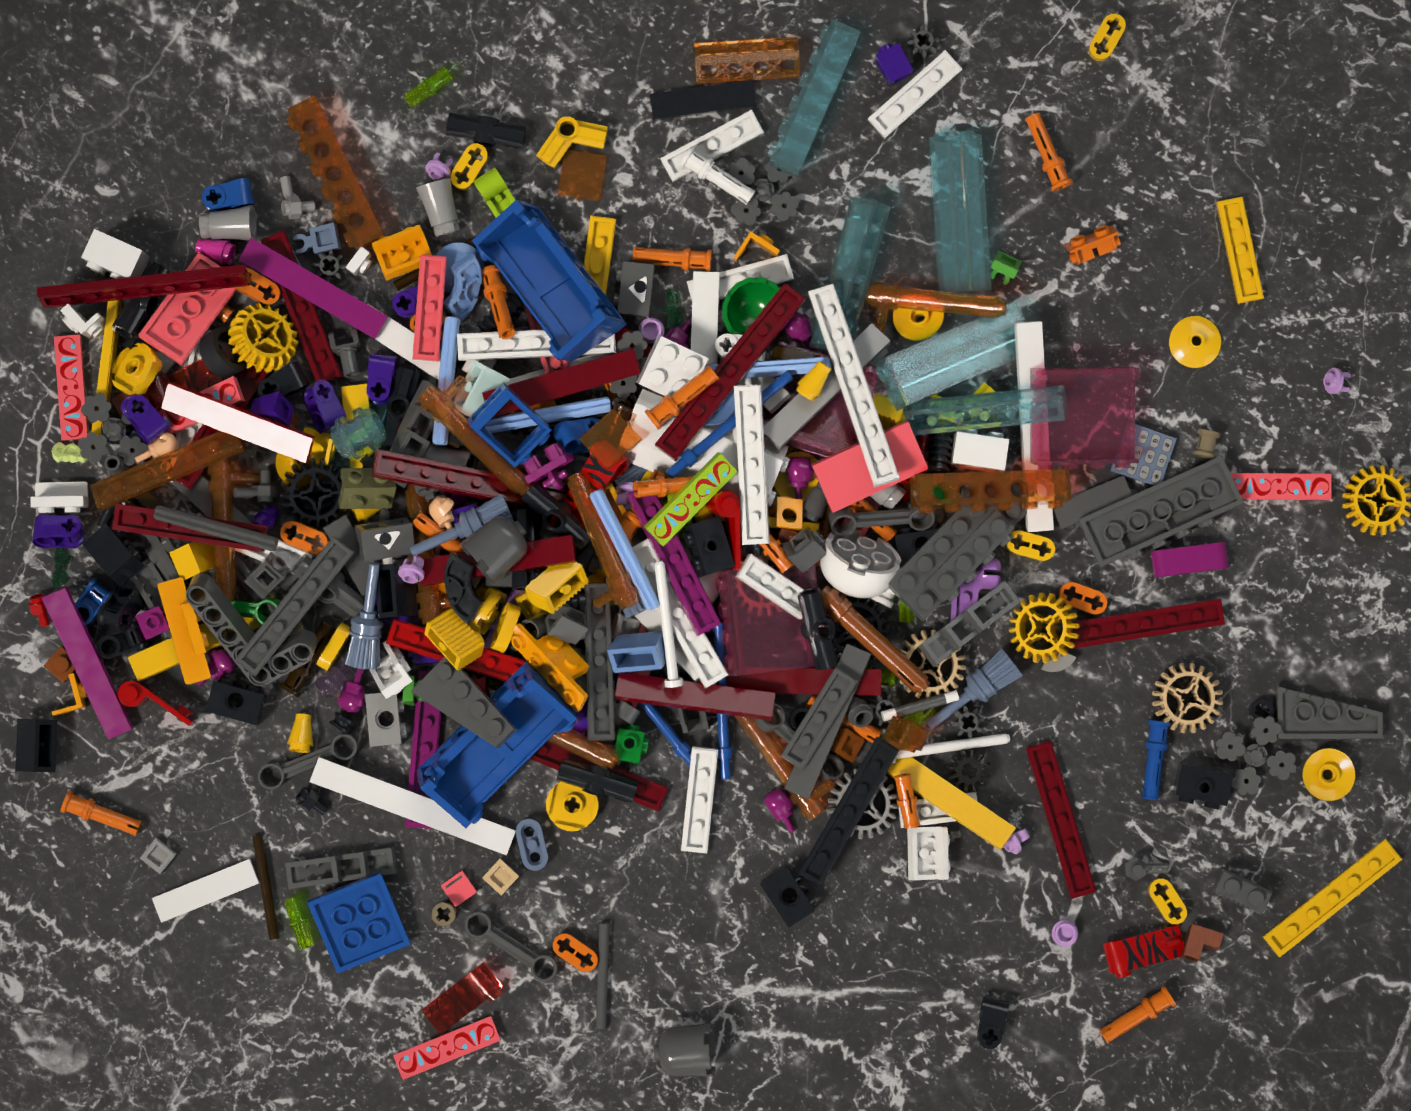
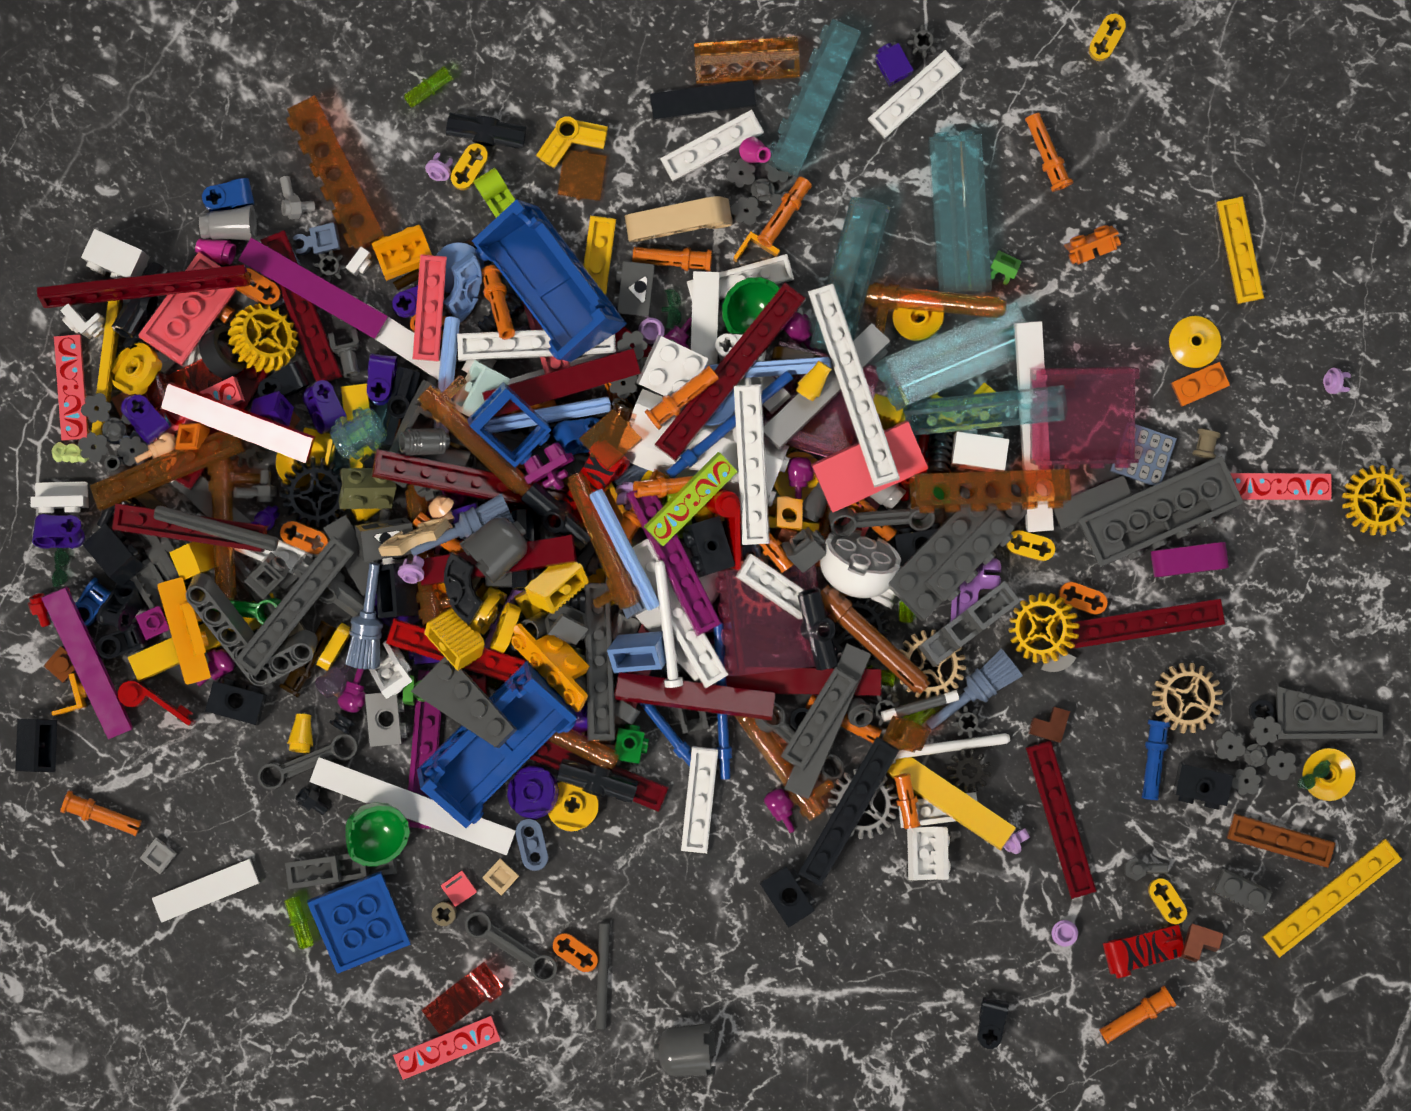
(191, 436): none -> orange slope
(265, 886): dark brown bar -> none
(376, 834): none -> green cylinder
(424, 441): none -> dark grey head
(426, 532): none -> tan tile
(439, 206): light grey plant -> none
(533, 792): none -> dark purple tile
(679, 218): none -> tan beam
(706, 169): white pin -> none
(754, 151): none -> dark pink cone
(790, 202): none -> orange pin
(847, 744): dark orange plate -> none
(1054, 728): none -> copper piece
(1200, 384): none -> orange plate
(1280, 840): none -> dark orange tile
(1320, 770): none -> clear green piece

